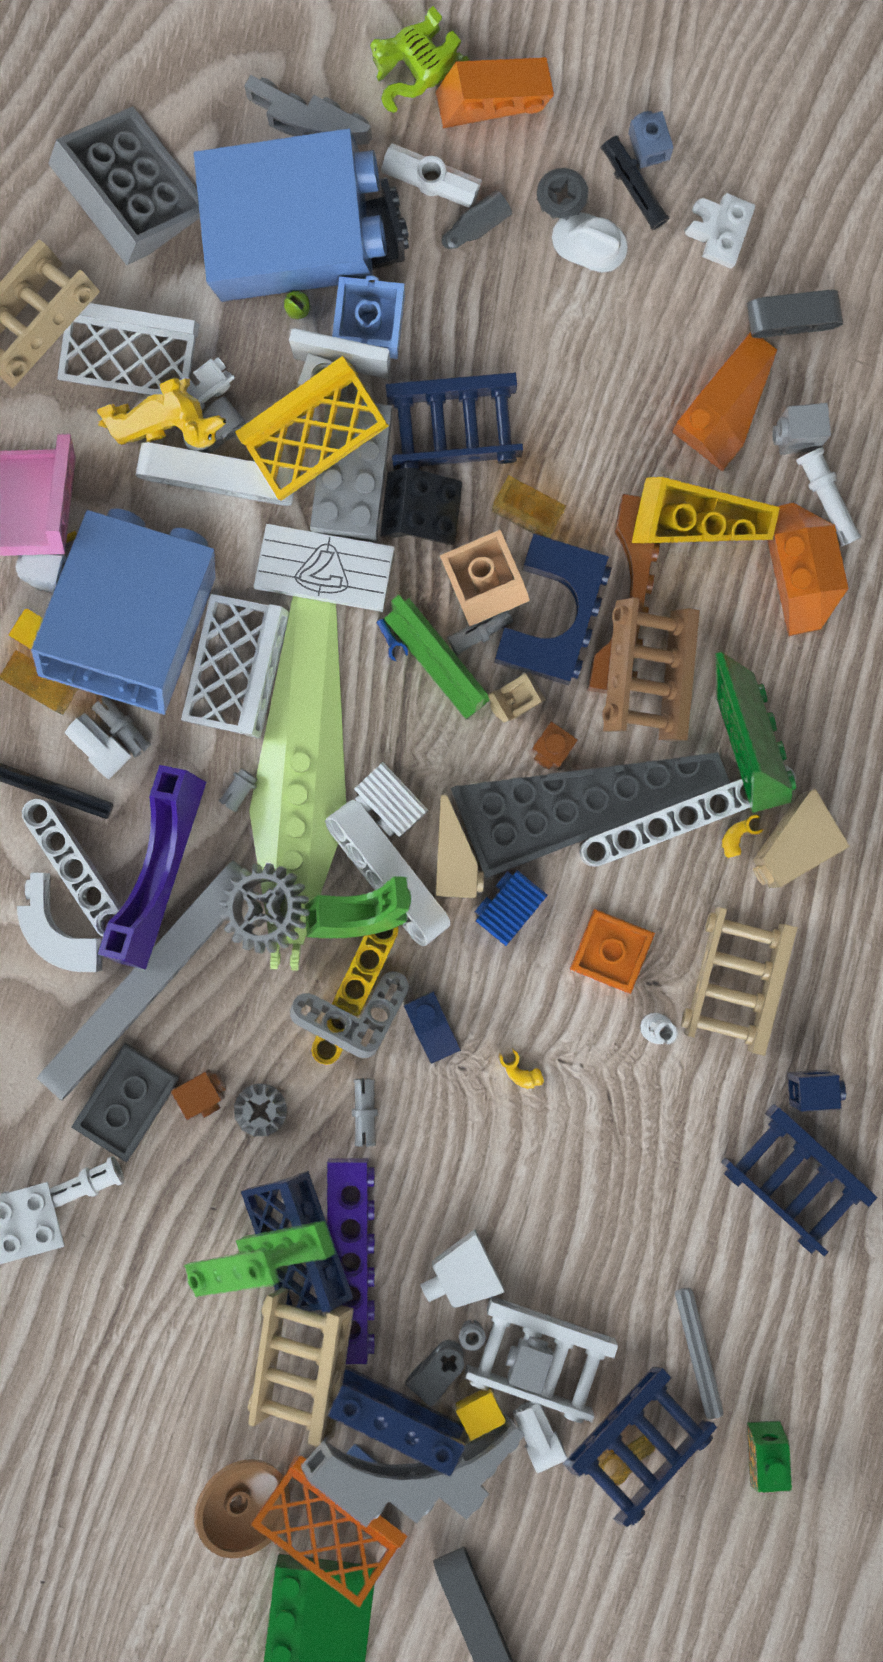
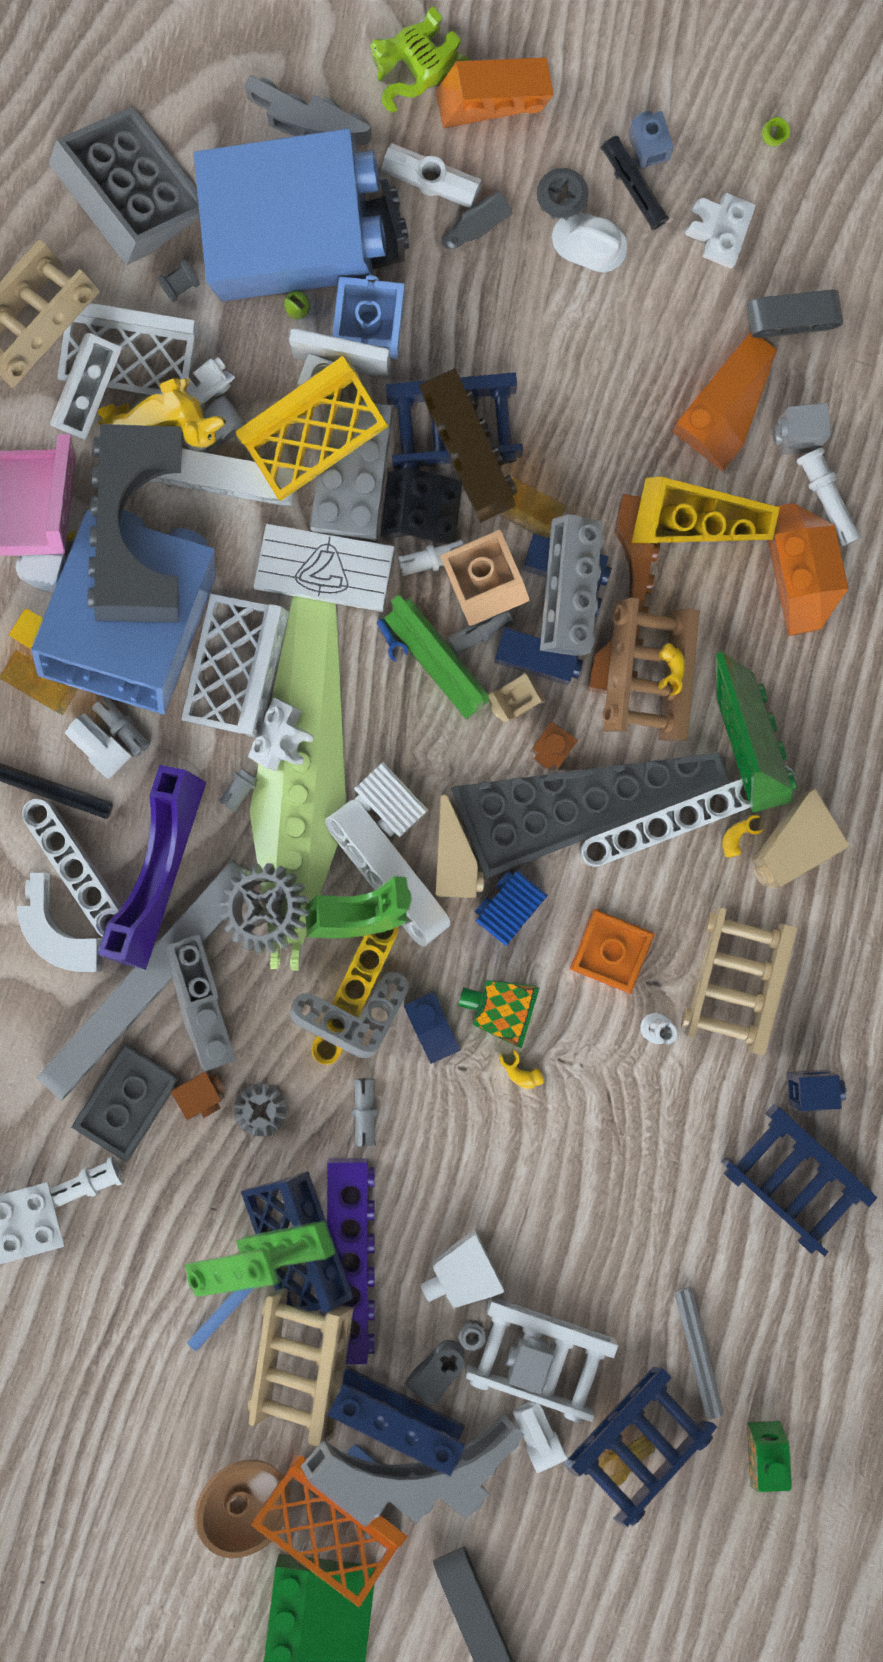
(85, 385): none -> white brick
(122, 584): none -> dark grey arch
(178, 281): none -> dark grey bush
(199, 1002): none -> light grey slope
(218, 1318): none -> medium blue bar
(279, 736): none -> white plate
(425, 559): none -> white pin
(468, 446): none -> dark brown wedge
(479, 1413): yellow panel -> none
(502, 1009): none -> torso
(572, 585): none -> light grey brick
(676, 662): none -> yellow arm
(781, 133): none -> lime hinge

